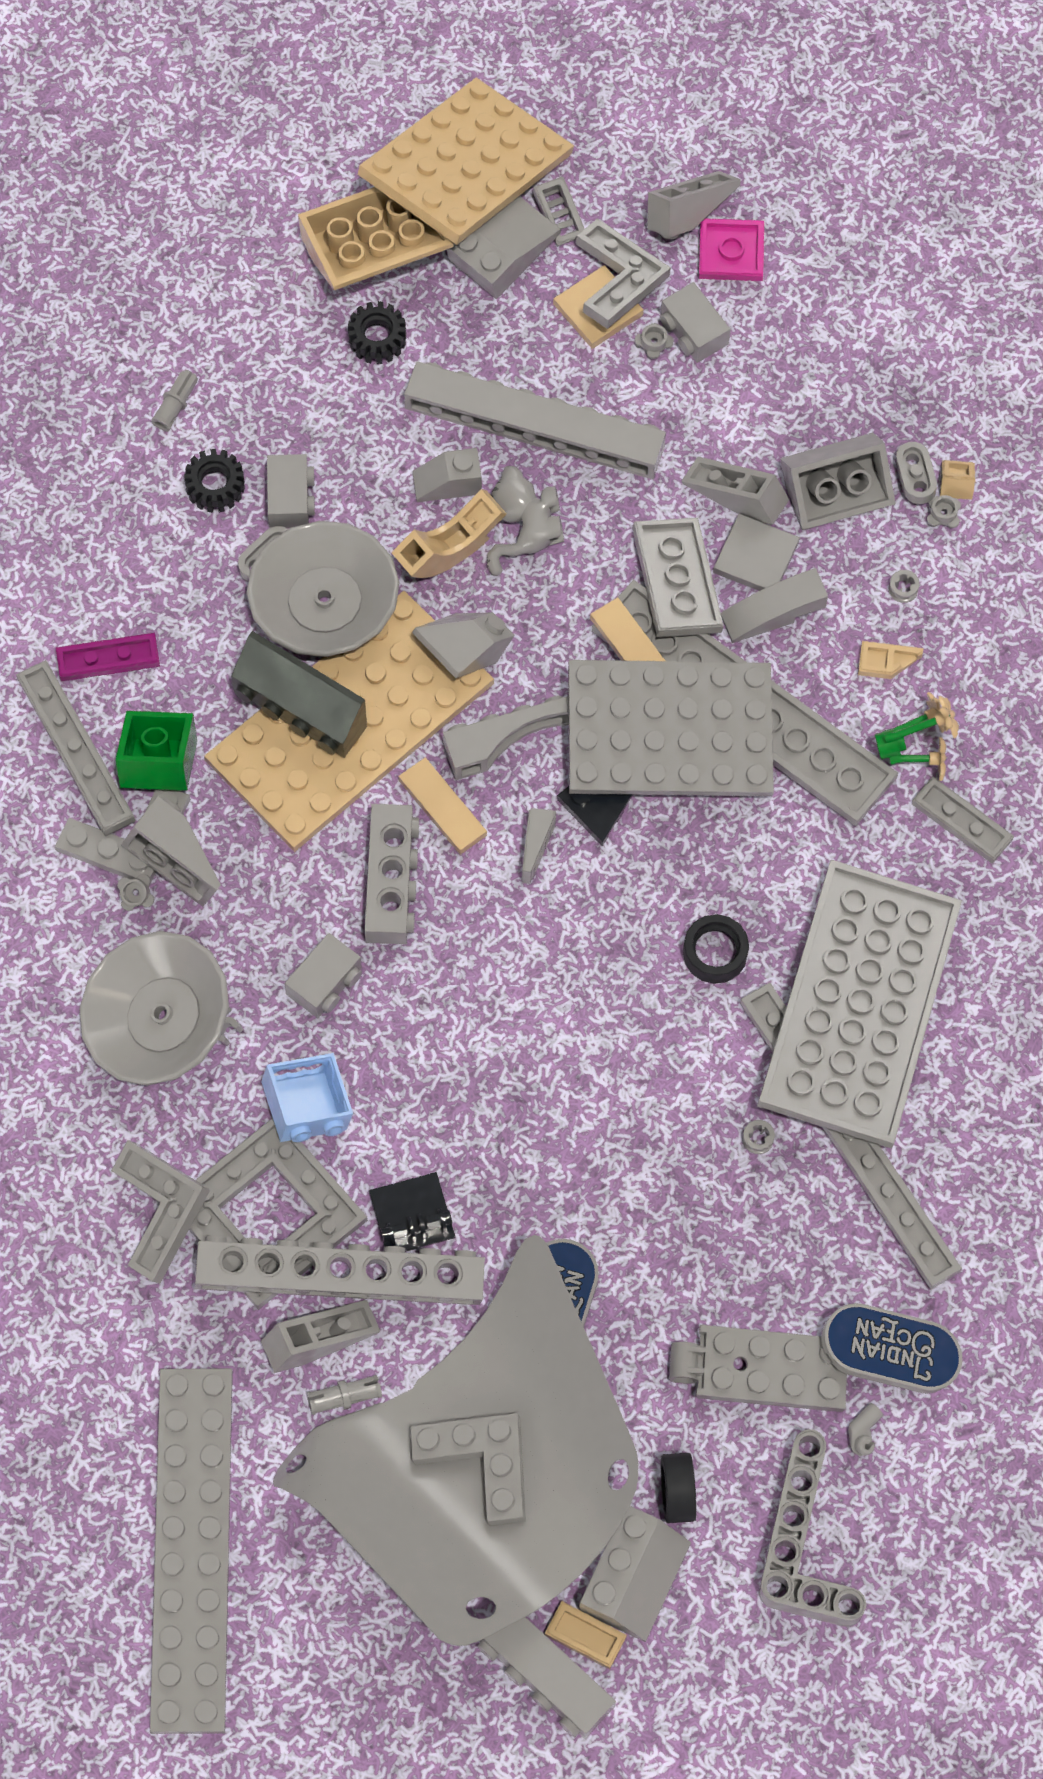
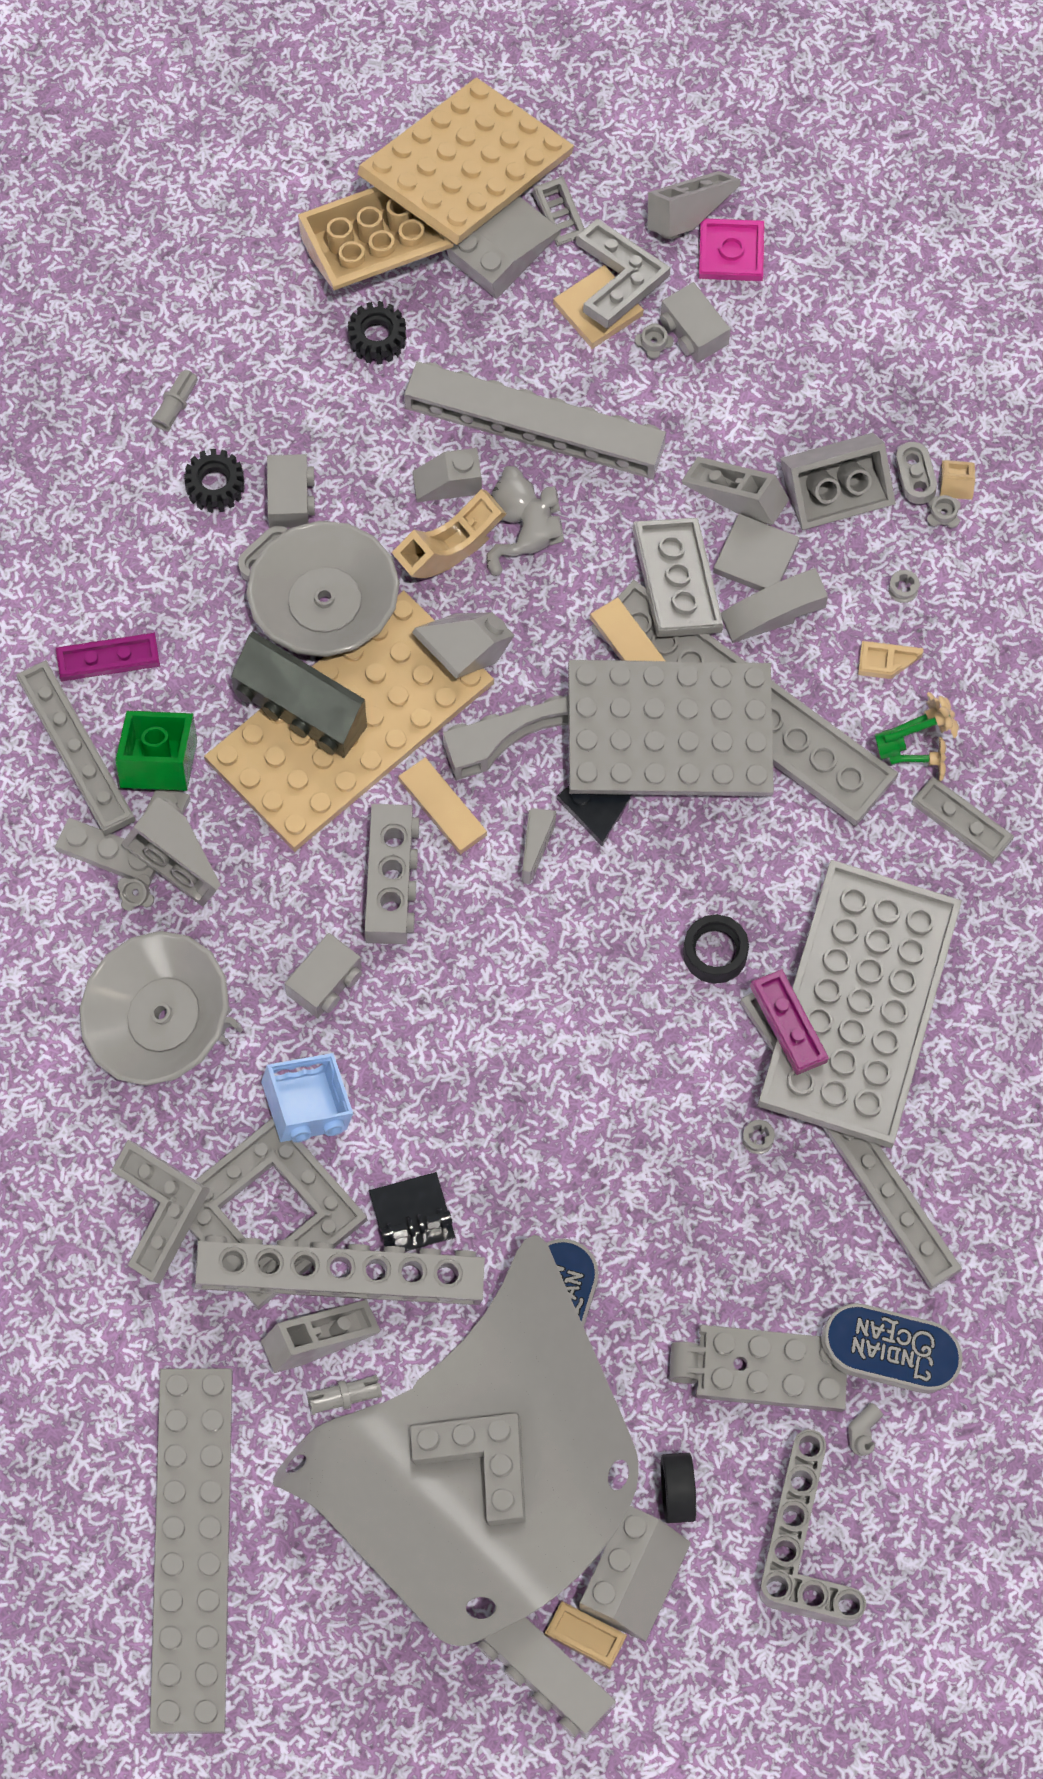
(789, 1022): none -> magenta tile

